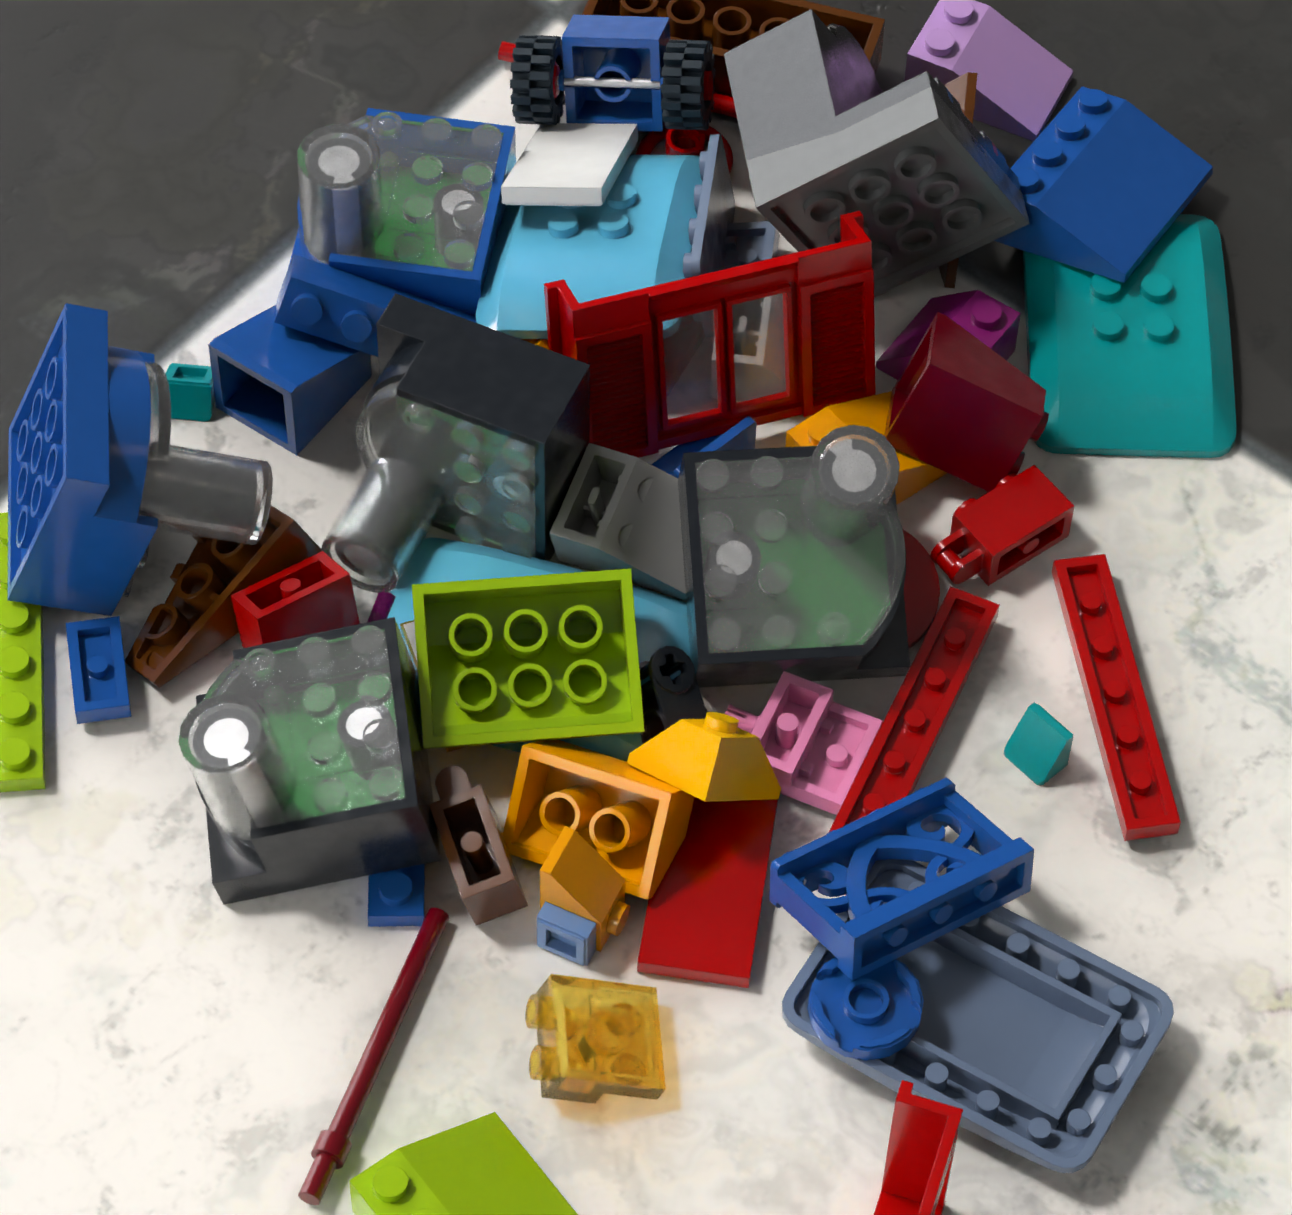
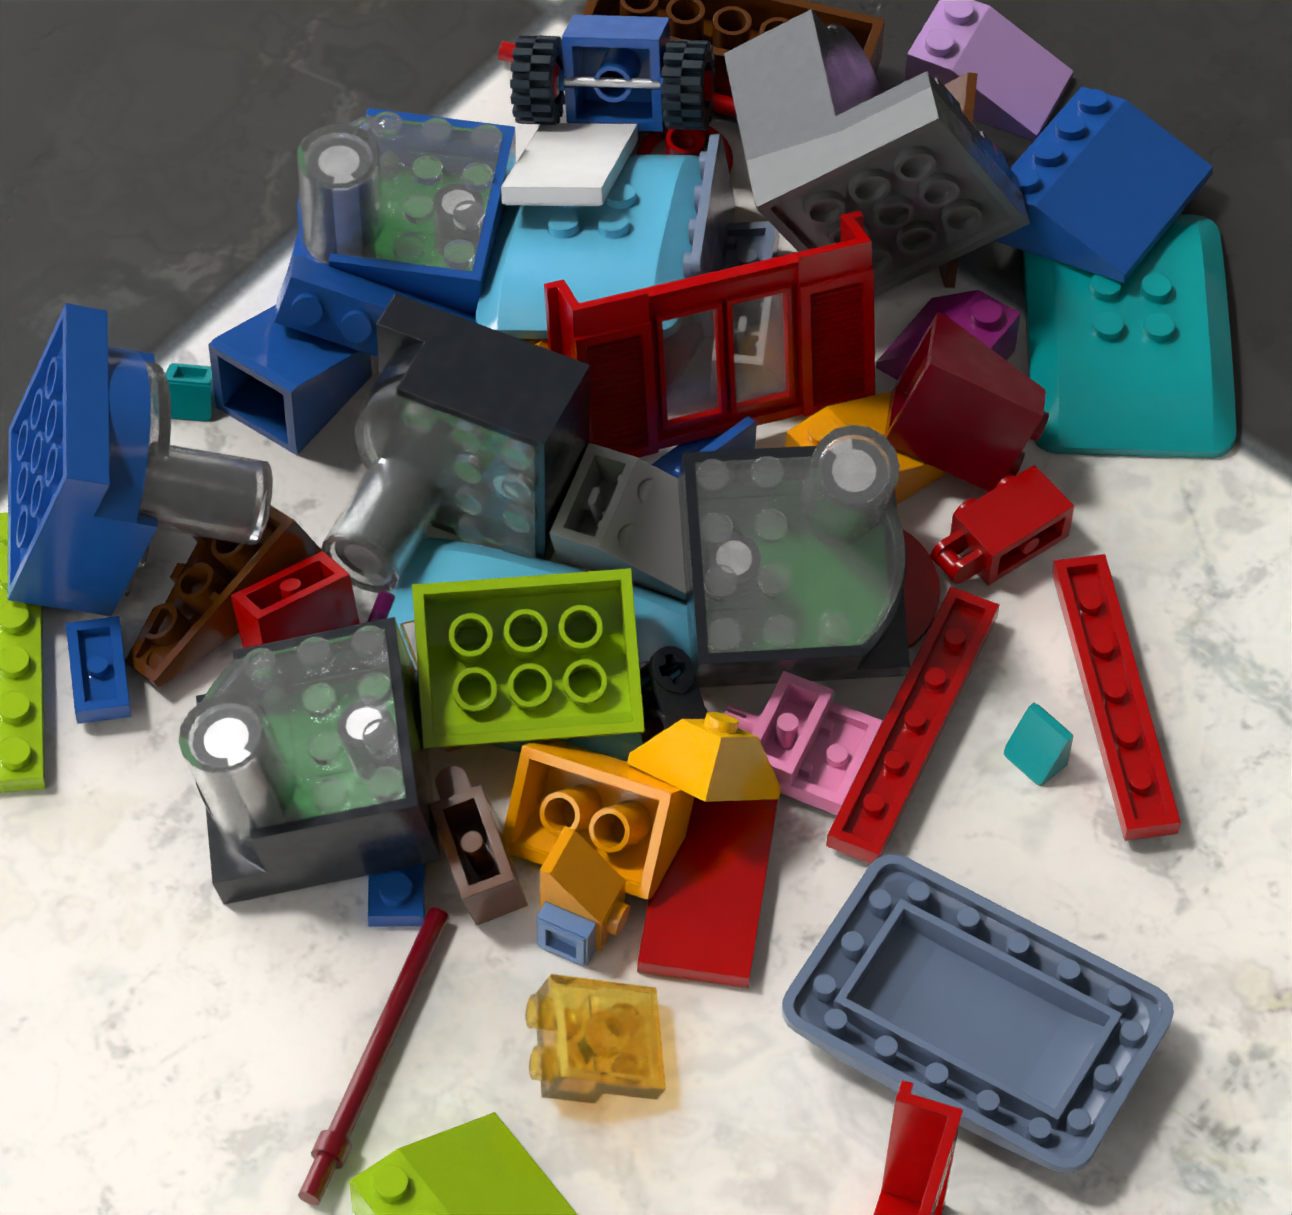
(865, 1015): blue tile -> none
(909, 919): blue fence -> none

